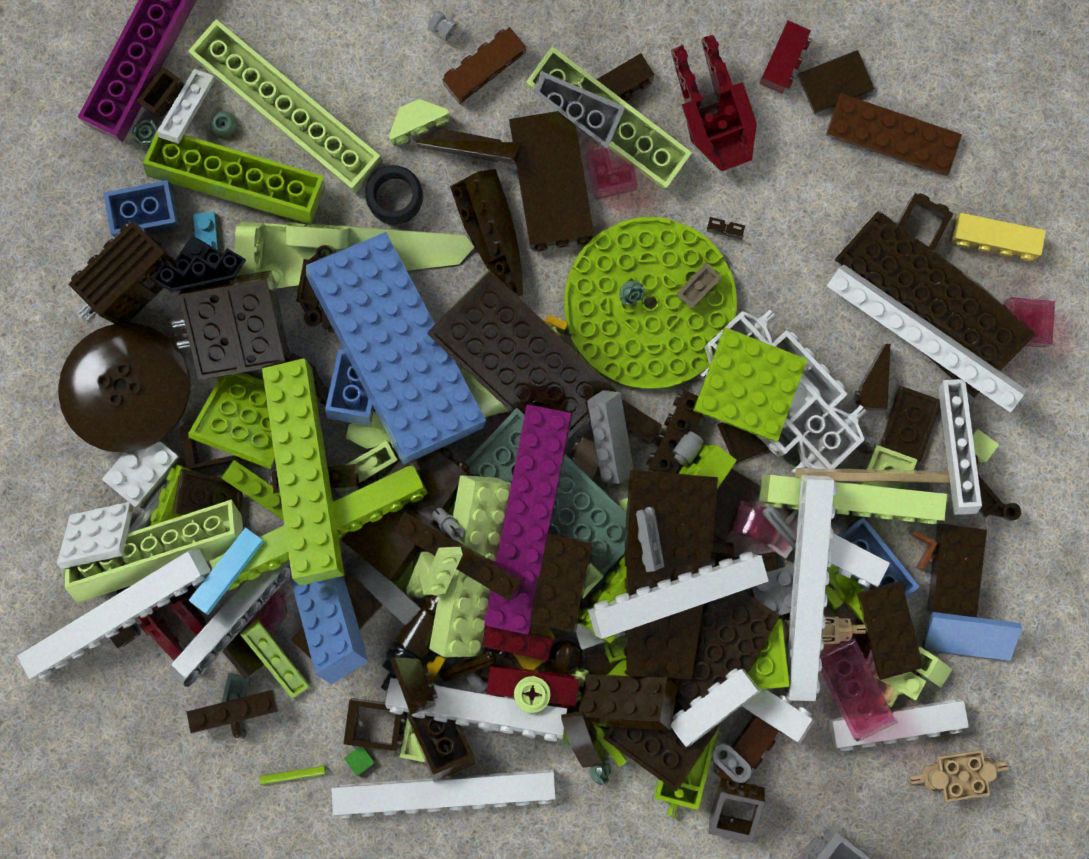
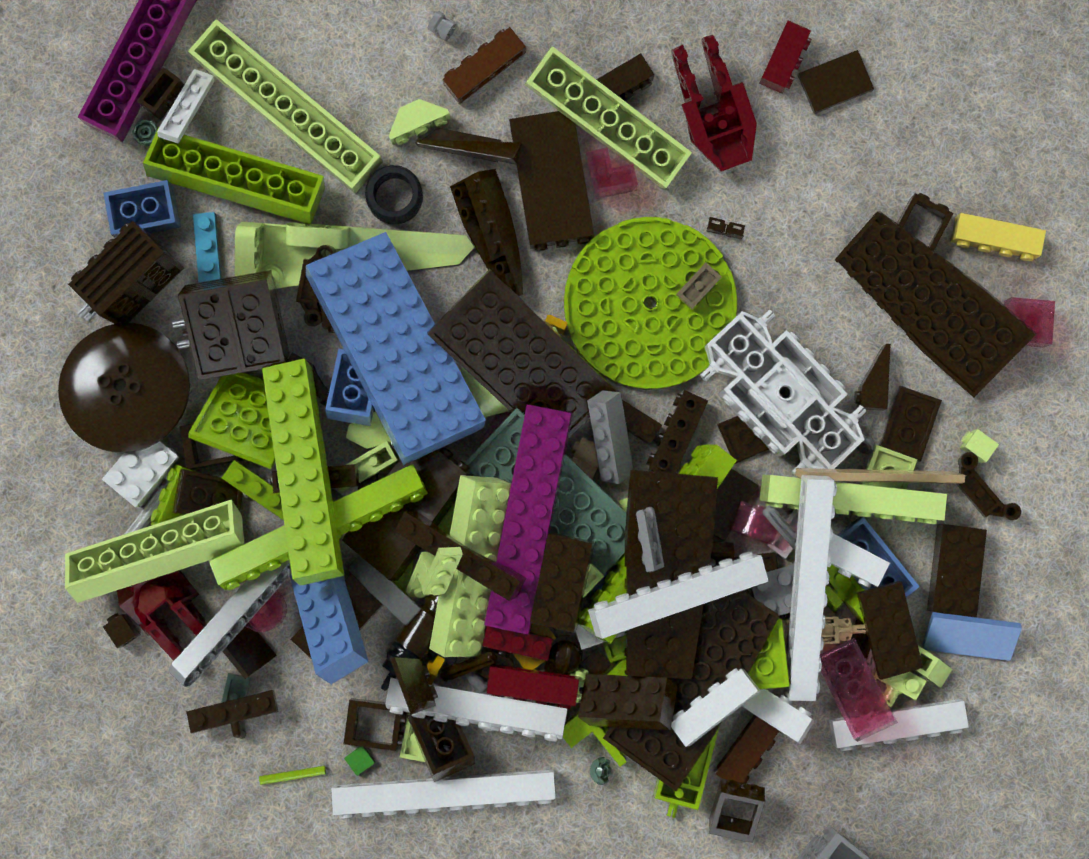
(95, 535): white plate -> none
(115, 613): white brick -> none
(198, 266): black brick -> none
(226, 571): medium azure tile -> none
(230, 124): sand green plate -> none
(275, 658): lime tile -> none
(448, 524): light grey pin -> none
(524, 701): yellowish green gear -> none
(583, 739): dark brown slope -> none
(585, 109): light grey wedge -> none
(631, 292): sand green plate -> none
(688, 448): light grey brick -> none
(731, 762): light grey plate -> none
(750, 385): lime plate -> none
(893, 134): reddish brown plate -> none
(927, 338): white brick -> none
(928, 554): dark orange bracket -> none
(959, 447): white brick -> none
(960, 775): tan piece -> none

